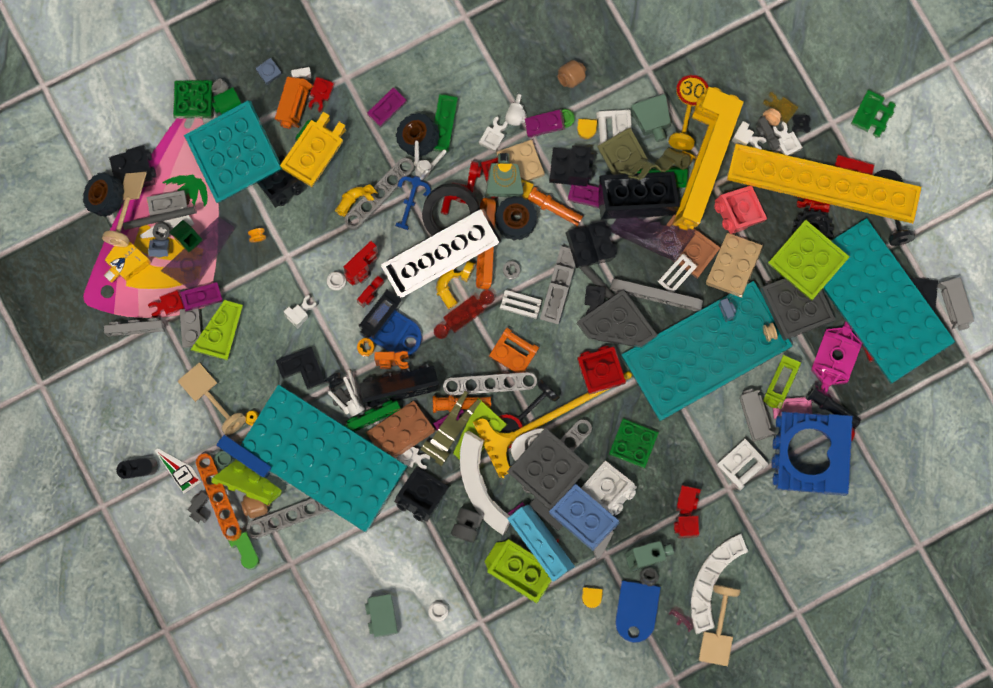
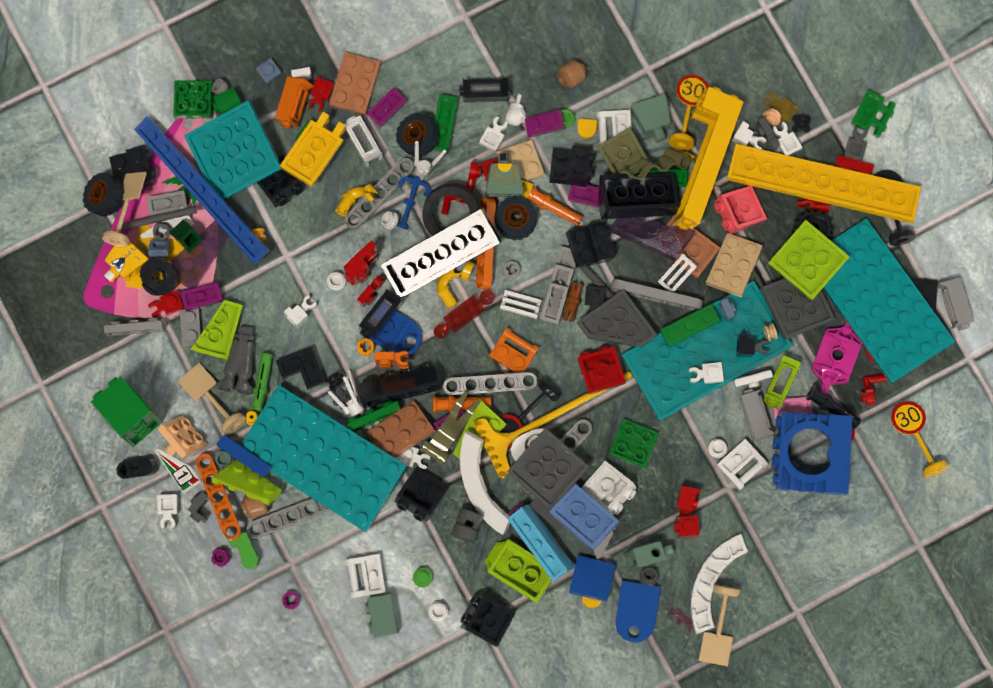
(125, 411): none -> green hose
(167, 506): none -> white plate
(169, 274): none -> black plate
(181, 437): none -> light nougat plate
(201, 190): none -> blue plate
(215, 557): none -> magenta plate
(239, 363): none -> dark grey piece
(260, 389): none -> bright green pin
(289, 594): none -> magenta bush
(355, 83): none -> nougat plate
(362, 139): none -> white window
(372, 576): none -> white plate
(390, 220): none -> white plate
(422, 577): none -> bright green plate
(484, 90): none -> black window
(487, 619): none -> black plate
(572, 302): none -> dark orange pin
(592, 578): none -> blue tile
(690, 325): none -> green plate
(710, 373): none -> white plate
(717, 448): none -> white plate
(746, 347): none -> black piece
(752, 381): none -> white plate
(855, 147): none -> dark grey plate
(867, 395): none -> red plate
(910, 419): none -> yellow piece

